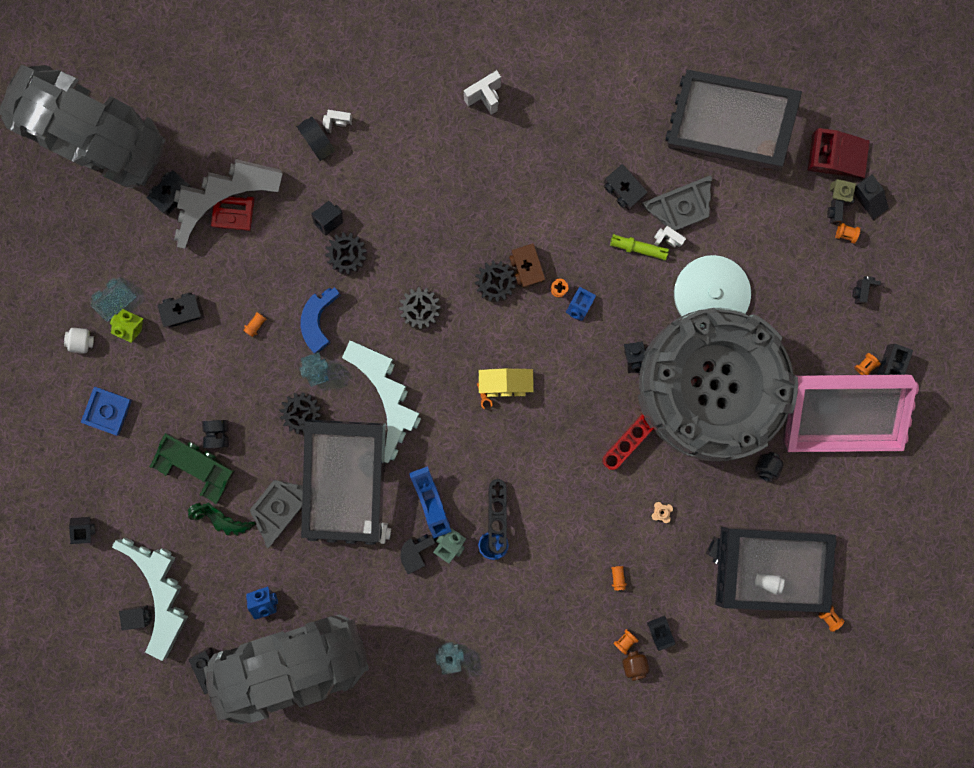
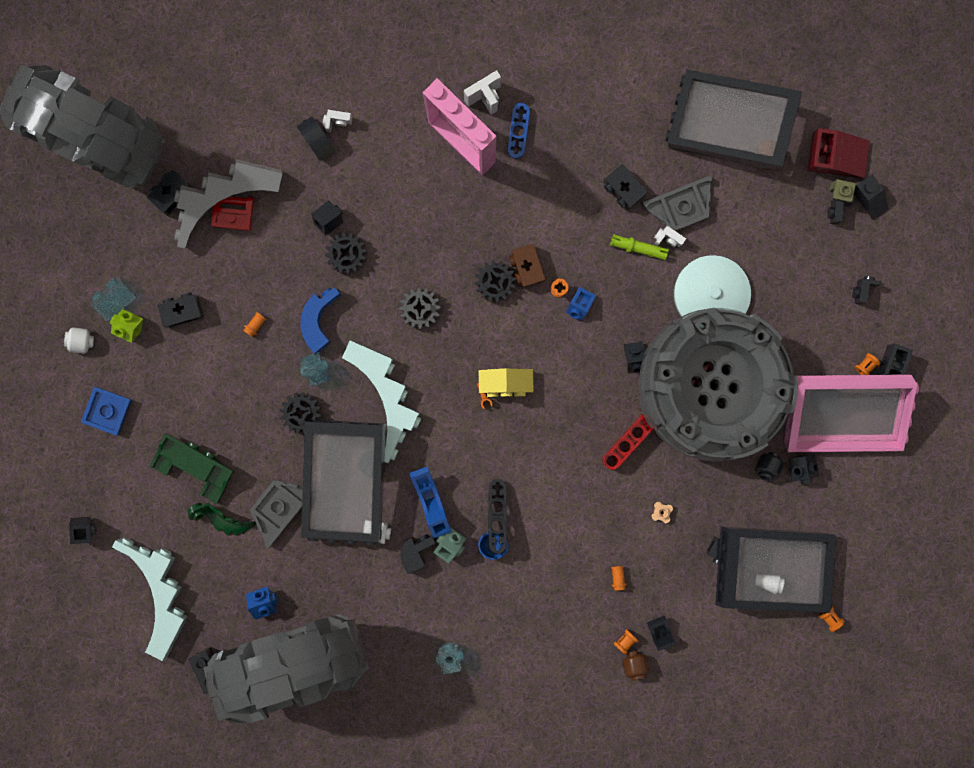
(135, 617): black brick -> none
(218, 427): black wheel -> none
(460, 127): none -> bright pink window
(515, 116): none -> blue beam
(803, 468): none -> black brick
(847, 232): orange bush -> none

